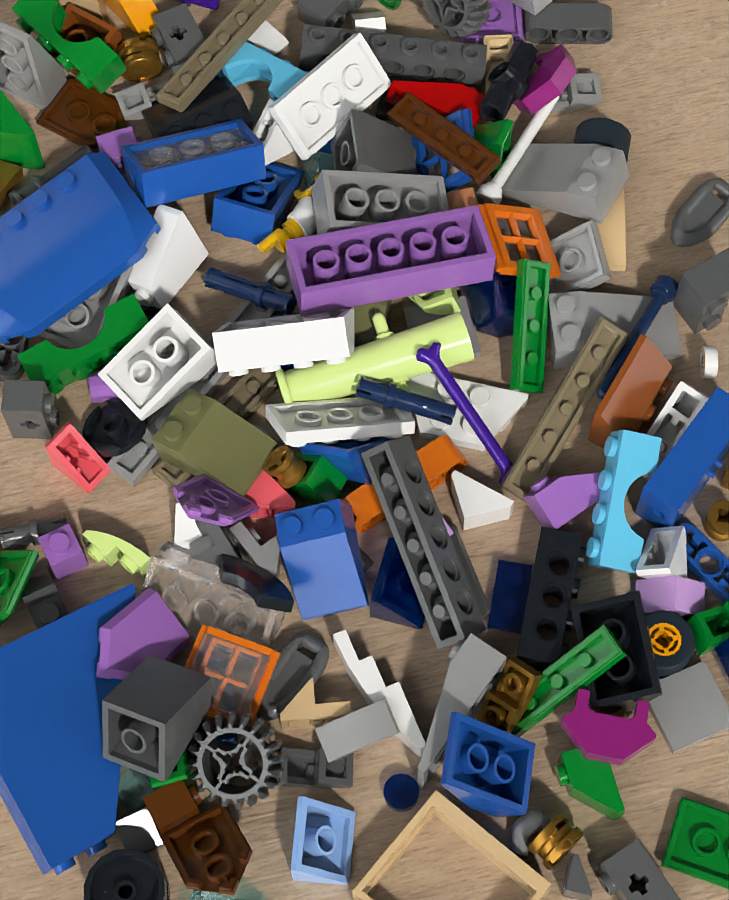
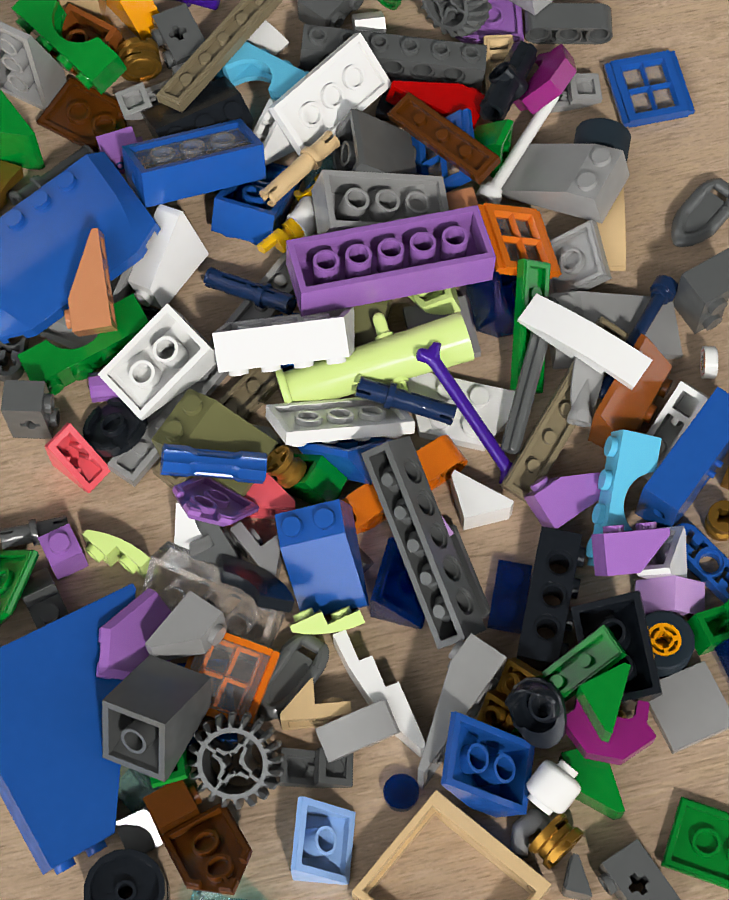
(91, 295): none -> nougat slope
(188, 630): none -> light grey slope
(189, 461): none -> blue axle
(309, 160): none -> tan pin
(314, 622): none -> yellowish green slope
(525, 393): none -> dark grey axle
(538, 711): none -> black piece
(553, 787): none -> white head
(584, 340): none -> white slope
(584, 393): none -> light grey piece
(602, 698): none -> green slope
(626, 551): none -> medium lavender slope
(649, 89): none -> blue piece

